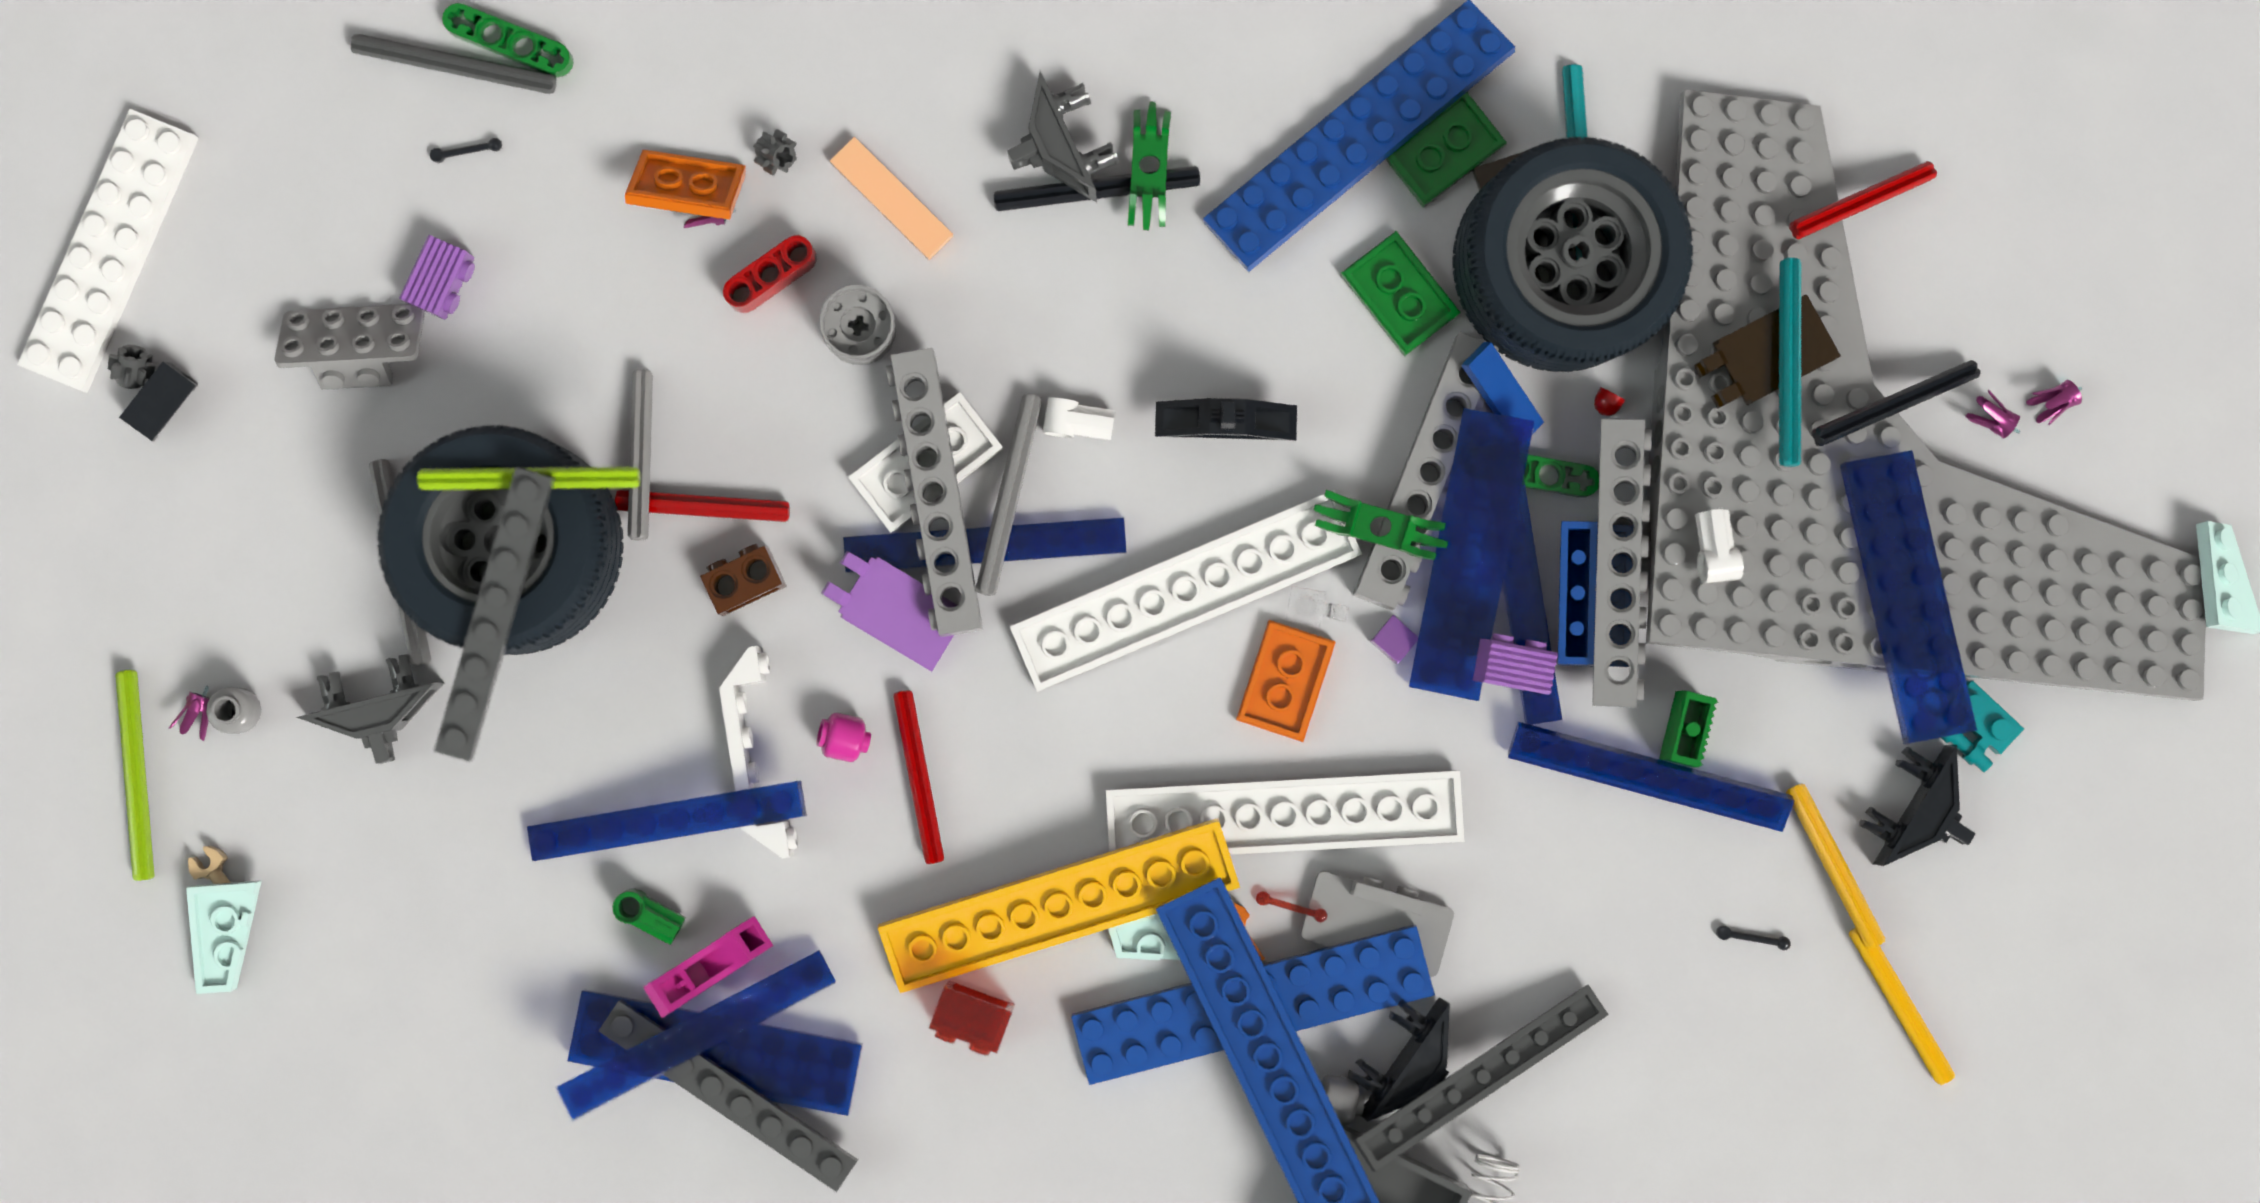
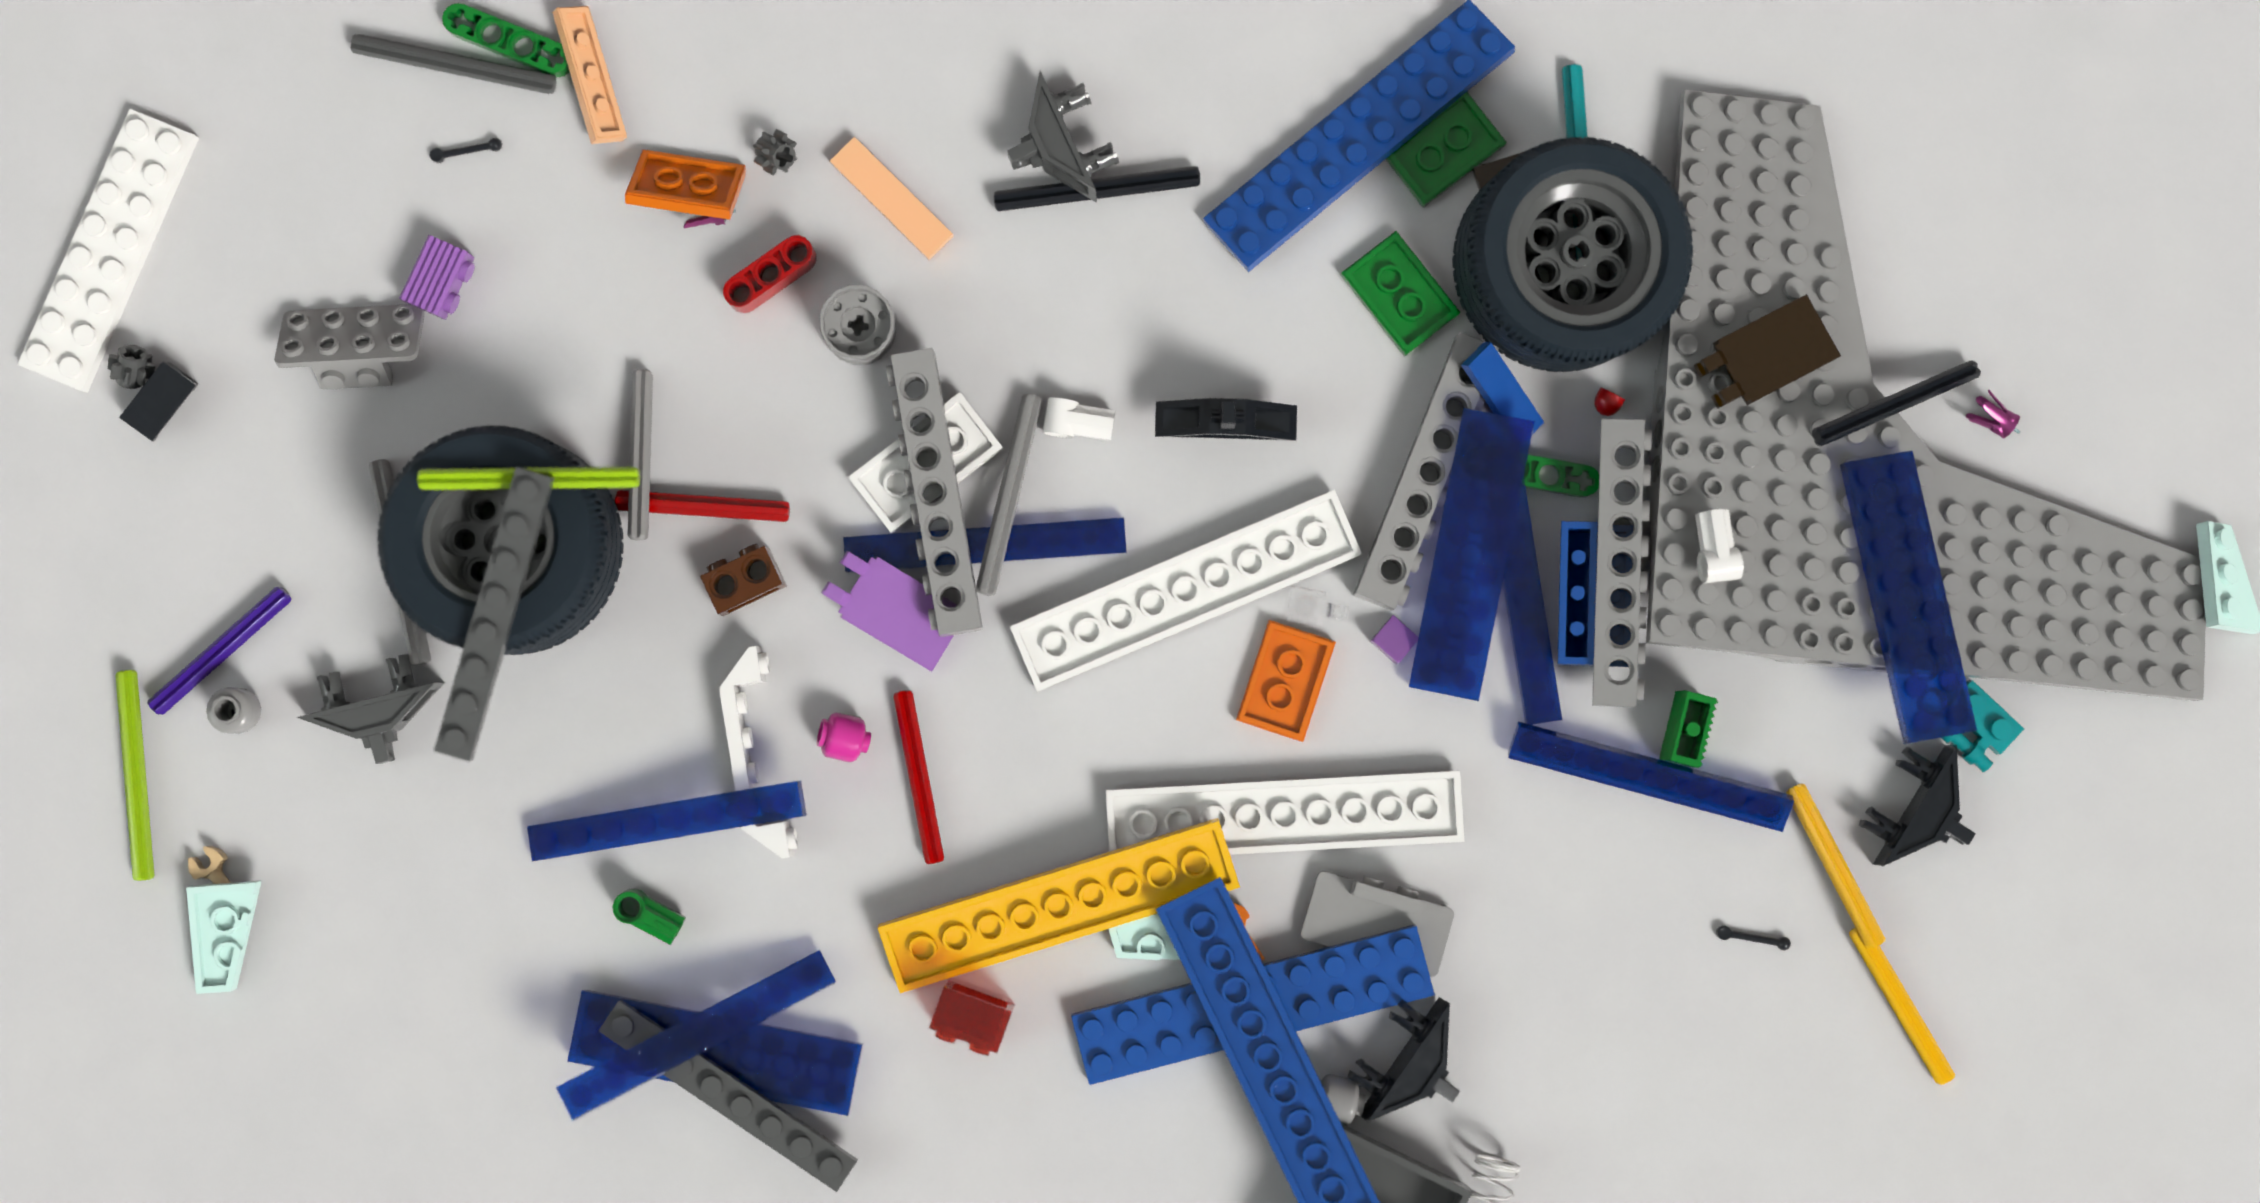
(195, 704): flat silver piece -> none
(219, 650): none -> dark purple axle
(589, 74): none -> light nougat tile
(708, 966): dark pink arch -> none
(1145, 184): green piece -> none
(1263, 898): clear red hinge -> none
(1360, 519): green piece -> none
(1480, 1078): dark grey plate -> none
(1515, 665): medium lavender brick -> none
(1790, 362): teal axle -> none
(1862, 200): red axle -> none
(2057, 400): flat silver piece -> none

